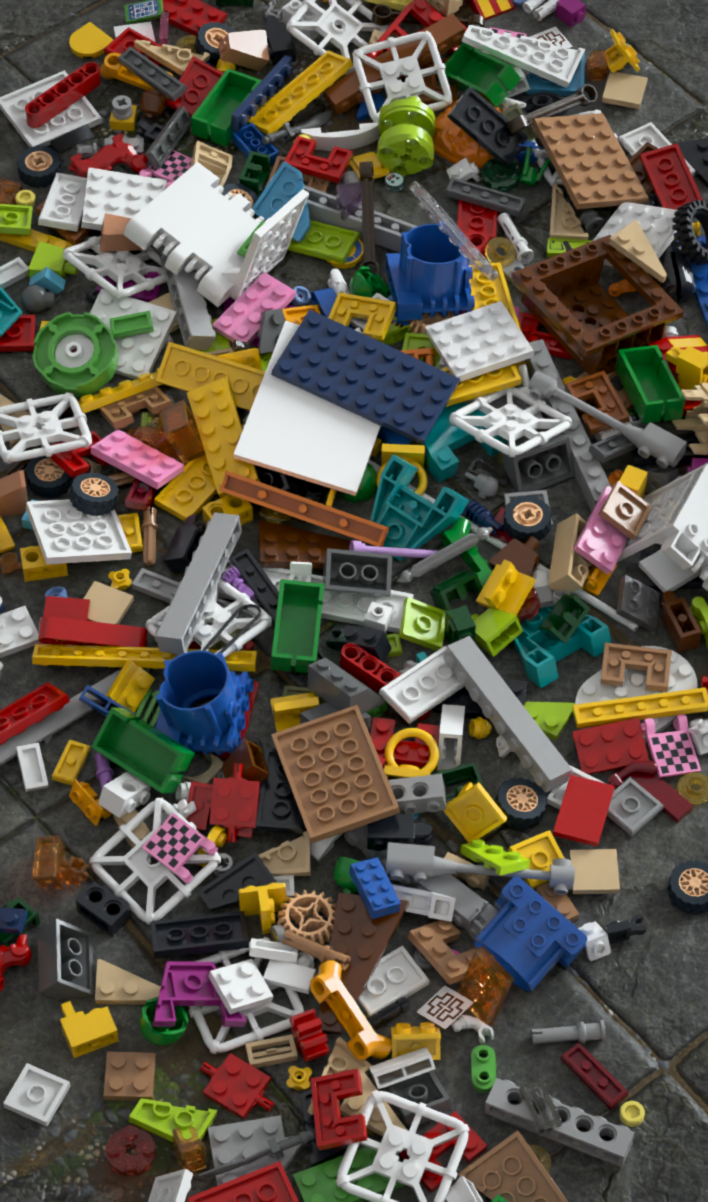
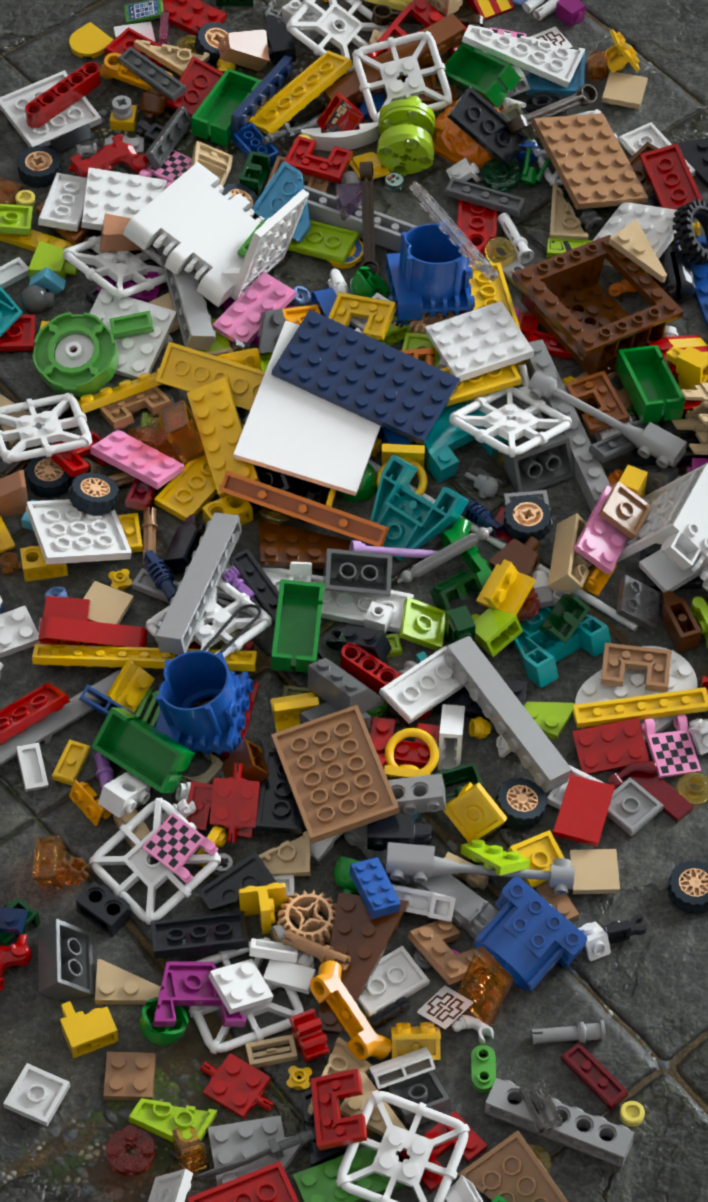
(159, 574): none -> dark blue hinge
(340, 115): none -> red torso

